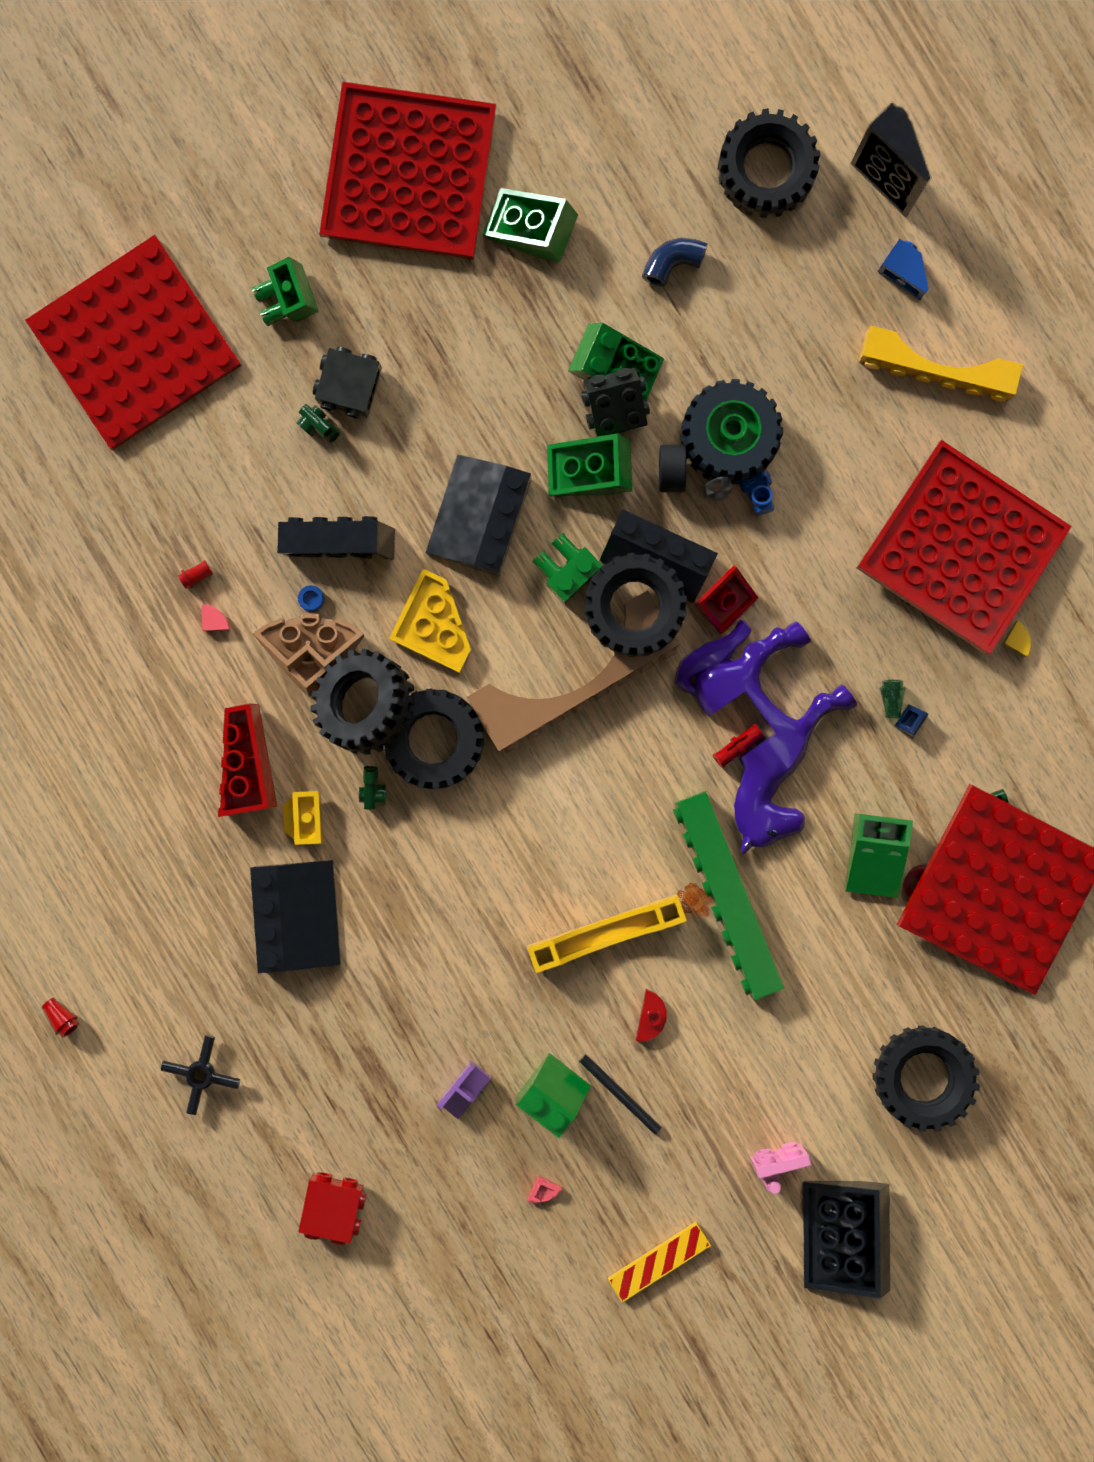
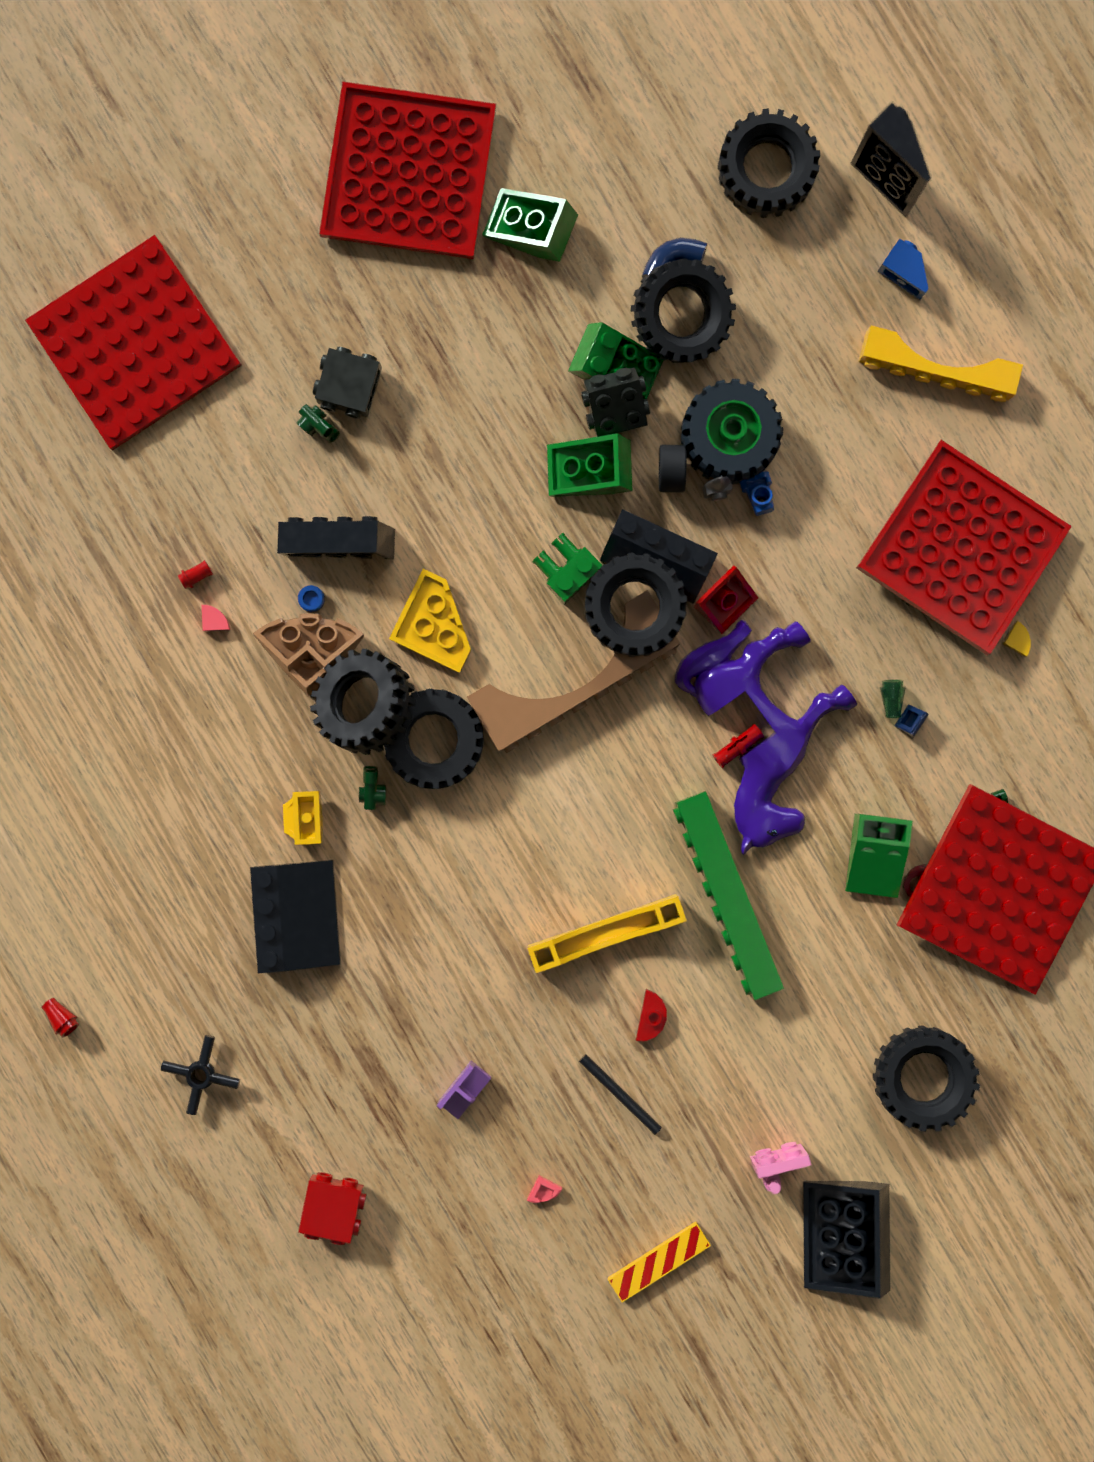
(245, 763): red wedge -> none
(292, 290): green brick -> none
(479, 514): black slope -> none
(553, 1095): green slope -> none
(692, 898): clear orange plant -> none
(716, 304): none -> black tyre

